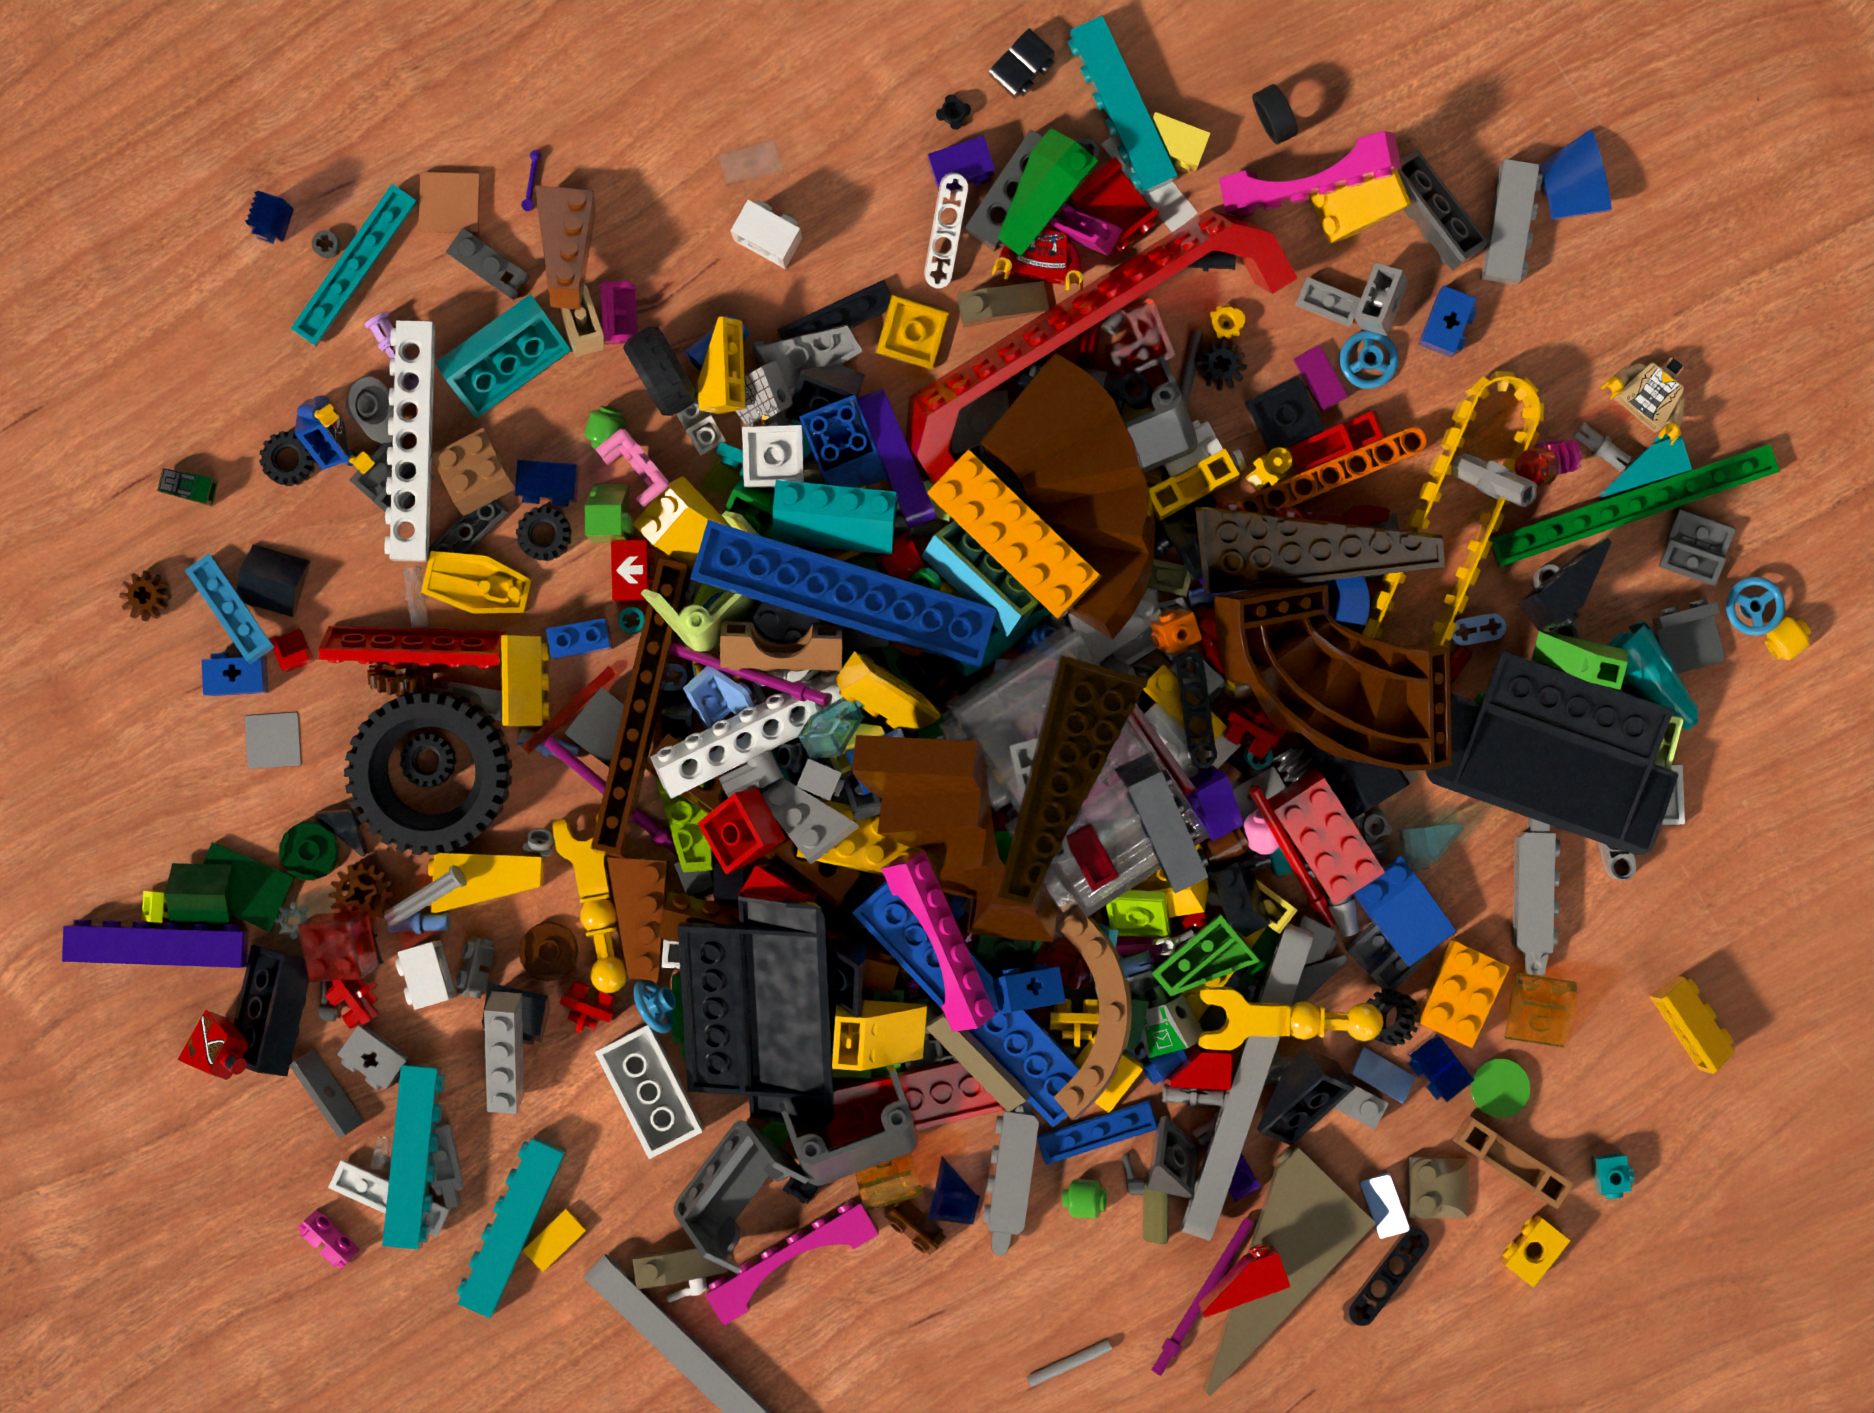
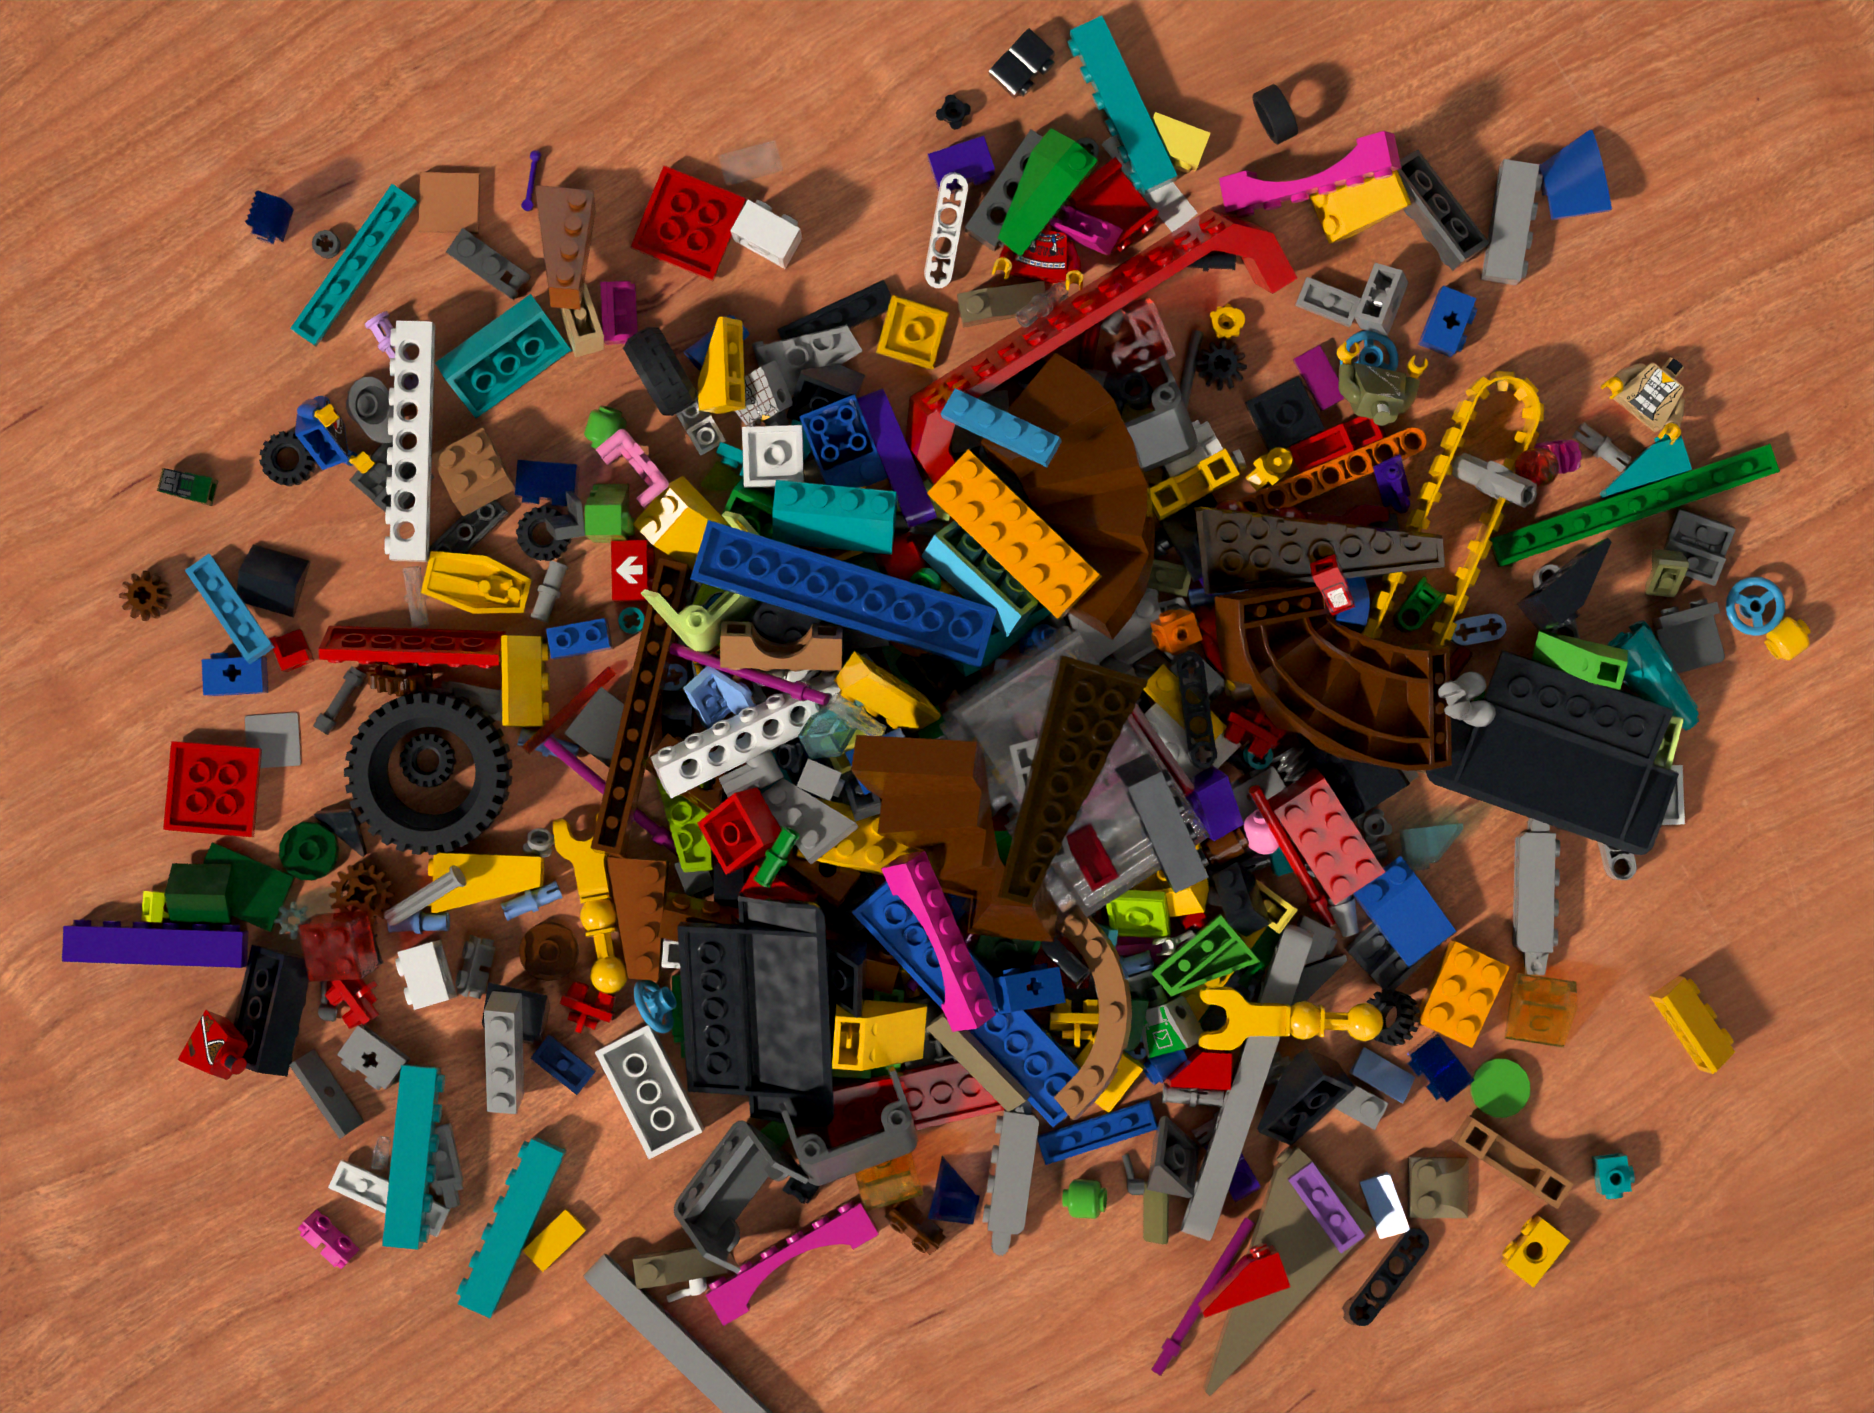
(212, 789): none -> red plate
(353, 678): none -> dark grey bar
(531, 900): none -> medium blue pin
(549, 591): none -> light grey pin
(563, 1064): none -> dark blue plate
(568, 525): none -> dark grey panel
(688, 223): none -> red plate
(776, 856): none -> green pin
(855, 716): none -> clear pin
(1001, 427): none -> dark azure plate
(1042, 305): none -> clear pin
(1065, 960): none -> black bar
(1069, 1363): light grey bar -> none
(1326, 1207): none -> medium lavender plate
(1332, 584): none -> red leg
(1375, 390): none -> olive torso
(1393, 484): none -> dark purple hinge
(1420, 601): none -> green piece
(1459, 692): none -> light grey piece
(1666, 573): none -> olive slope

